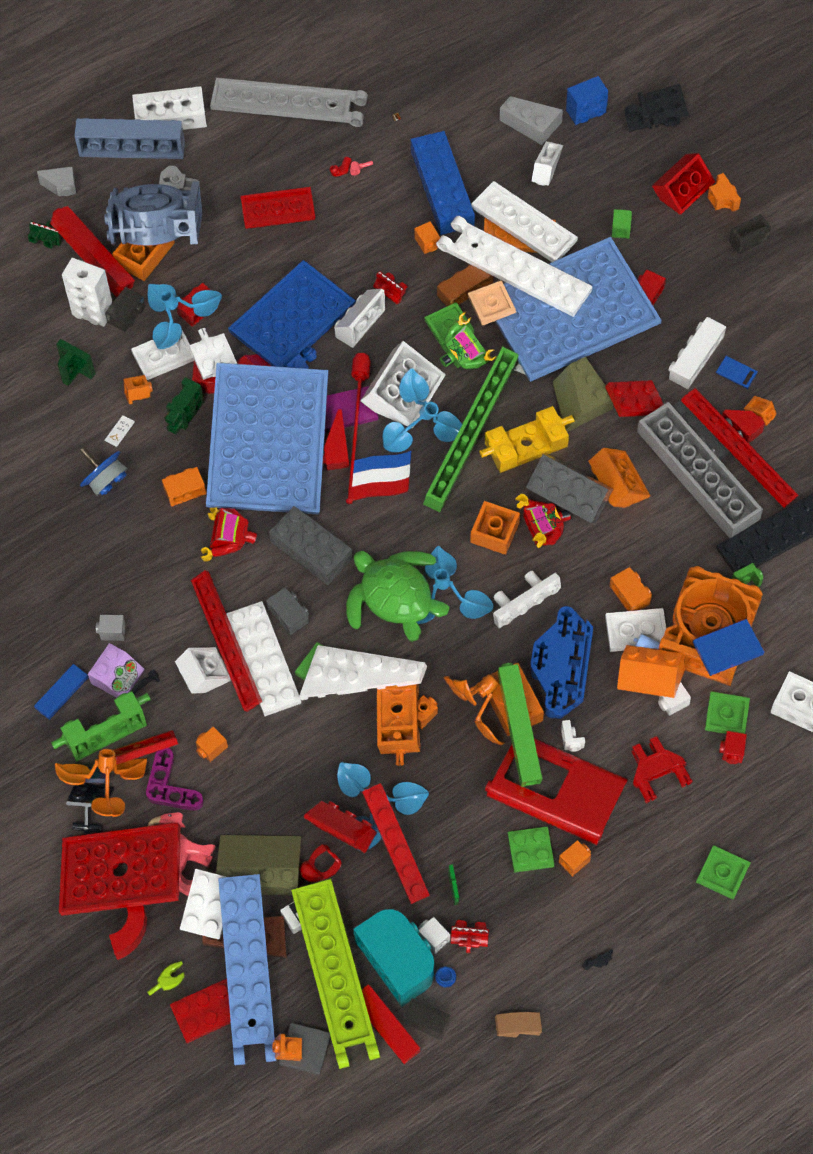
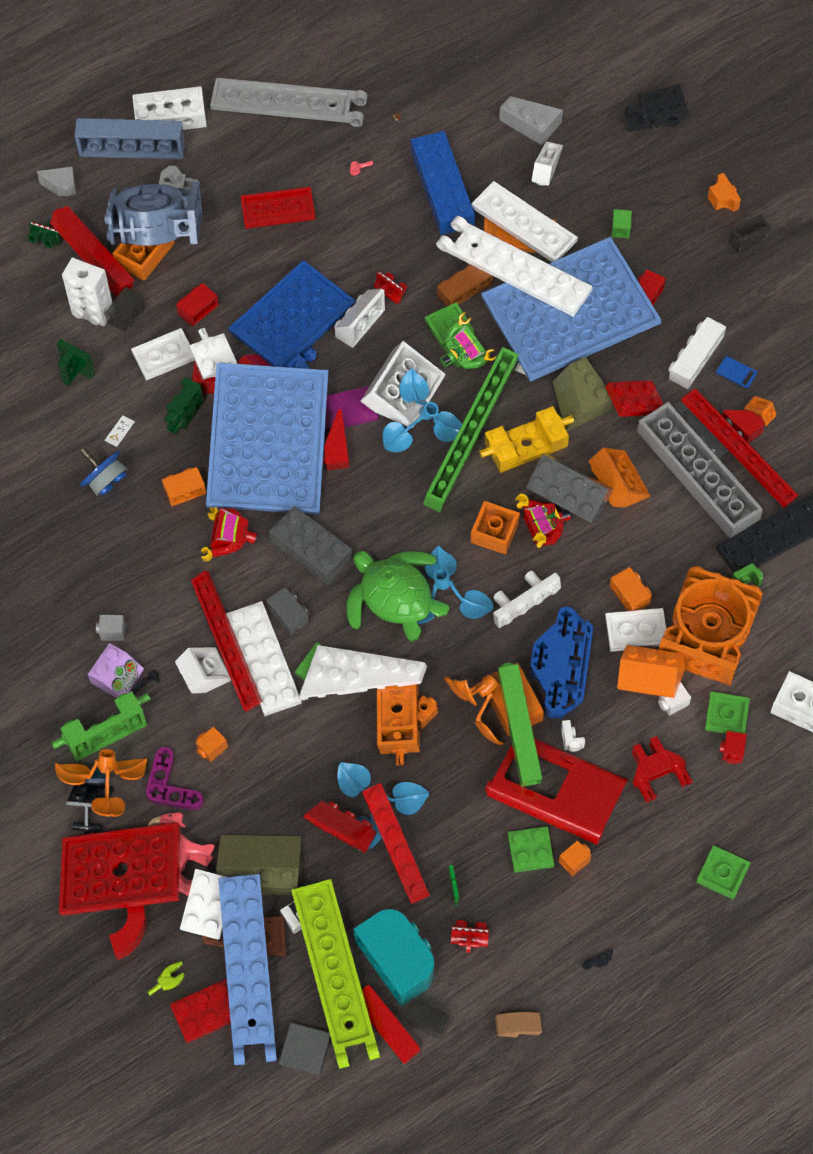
(61, 691): blue tile -> none
(137, 388): orange brick -> none
(145, 747): red tile -> none
(164, 297): dark azure plant -> none
(287, 1048): orange bracket -> none
(310, 872): red piece -> none
(341, 170): red arm -> none
(376, 474): flag -> none
(426, 237): orange brick -> none
(434, 934): white brick -> none
(445, 977): blue plate -> none
(491, 303): light nougat plate -> none
(586, 100): blue brick -> none
(646, 642): light blue piece -> none
(684, 183): red slope -> none
(728, 647): blue tile -> none

